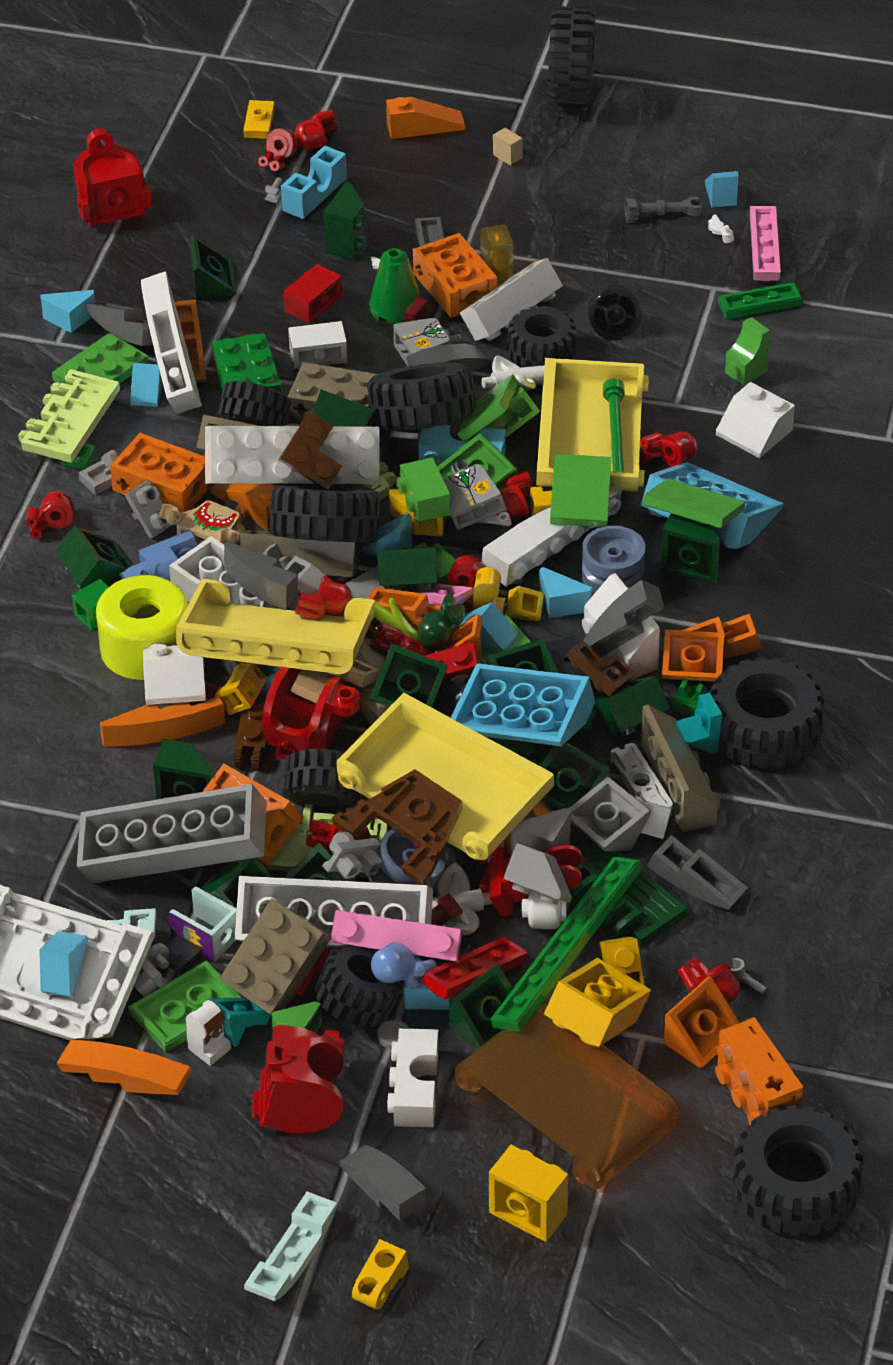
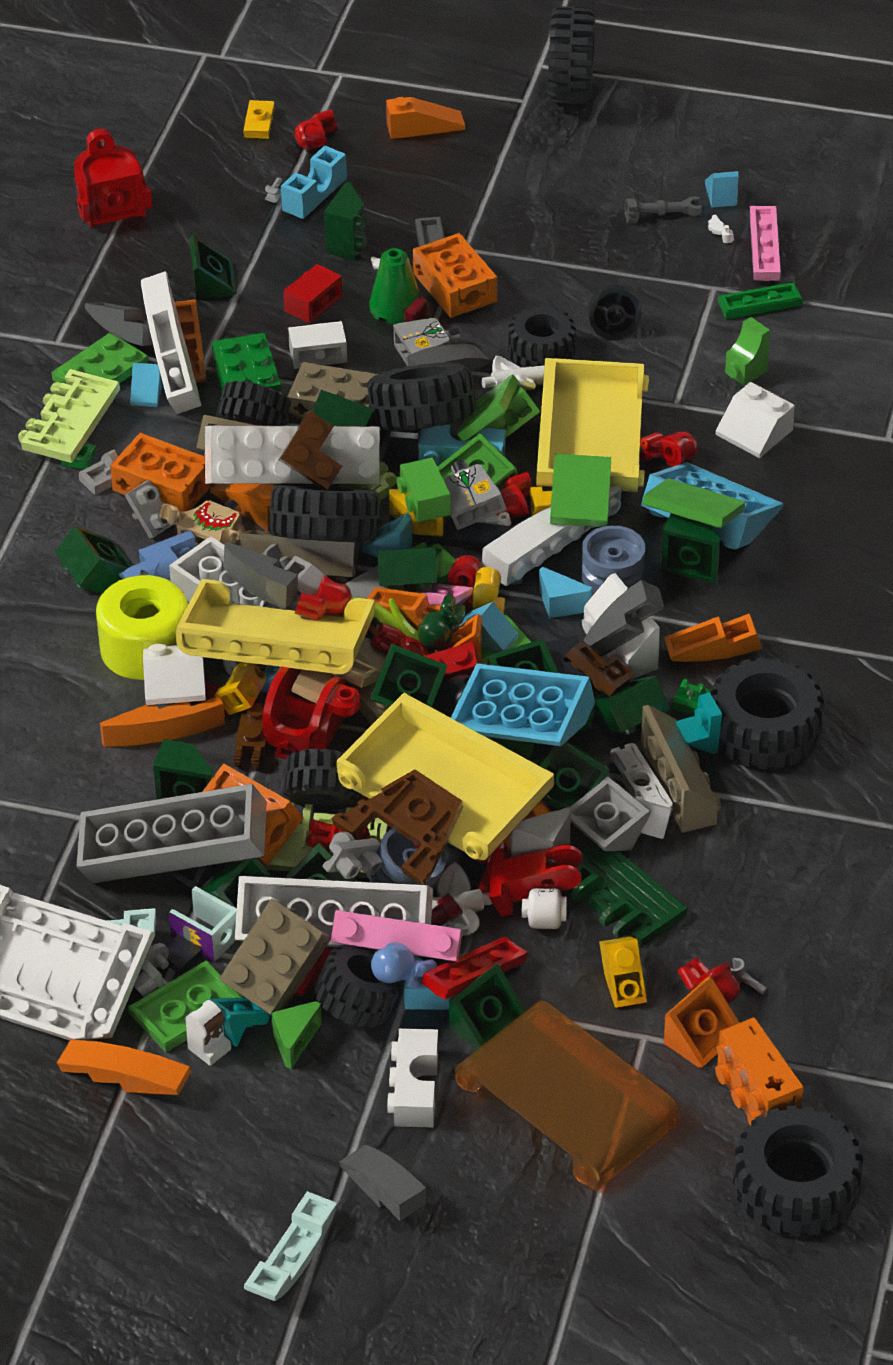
(55, 512): red piece -> none
(61, 963): medium azure slope -> none
(67, 308): medium azure slope -> none
(86, 601): green brick -> none
(280, 146): red piece -> none
(297, 1079): red animal -> none
(380, 1274): yellow leg -> none
(389, 1032): light grey piece -> none
(497, 251): clear yellow brick -> none
(507, 146): tan piece -> none
(519, 292): white brick -> none
(524, 604): yellow slope -> none
(528, 1192): yellow brick -> none
(539, 872): light grey slope -> none
(566, 944): green tile -> none
(597, 1002): yellow brick -> none
(614, 392): green piece -> none
(692, 655): orange slope -> none
(696, 874): dark grey slope -> none

